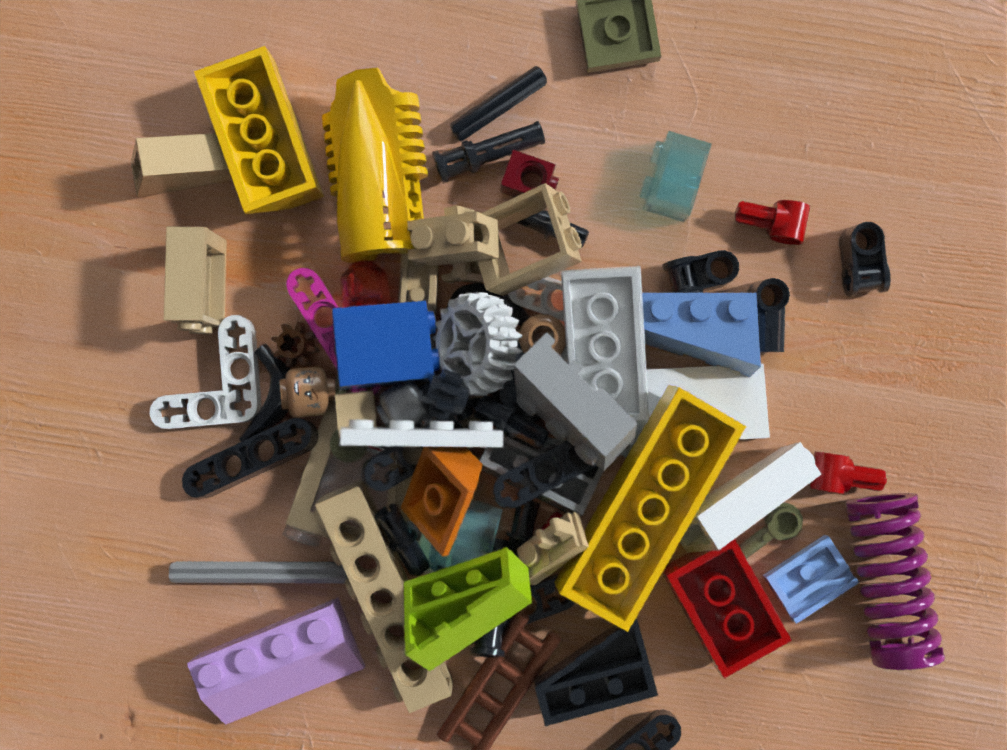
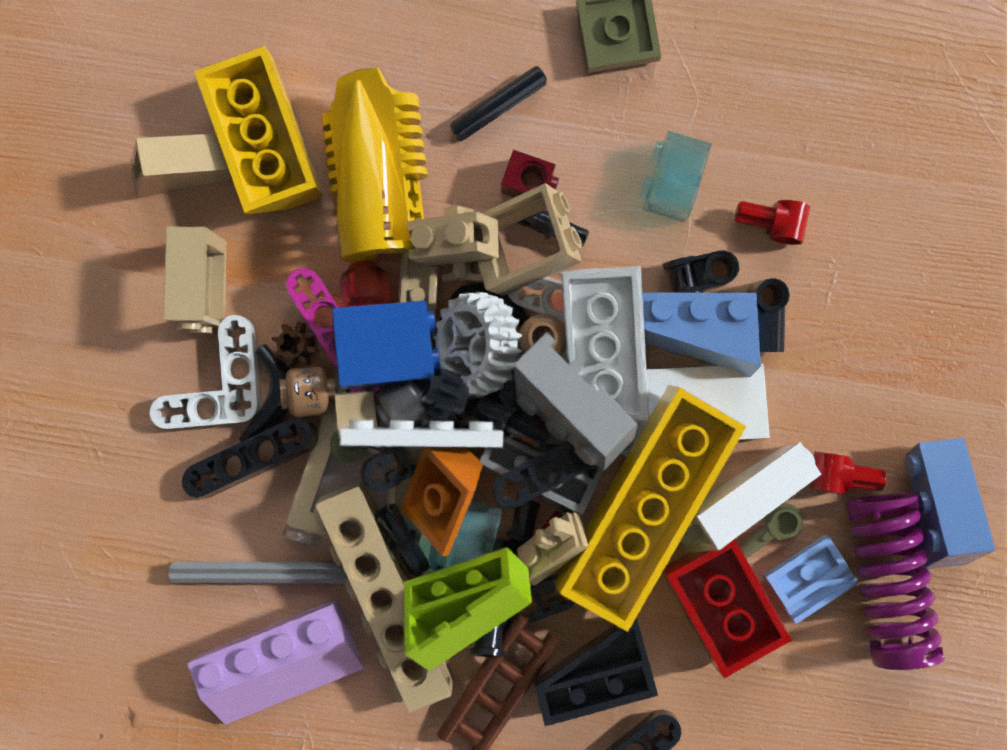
(530, 135): black pin -> none
(863, 263): black piece -> none
(948, 503): none -> medium blue wedge

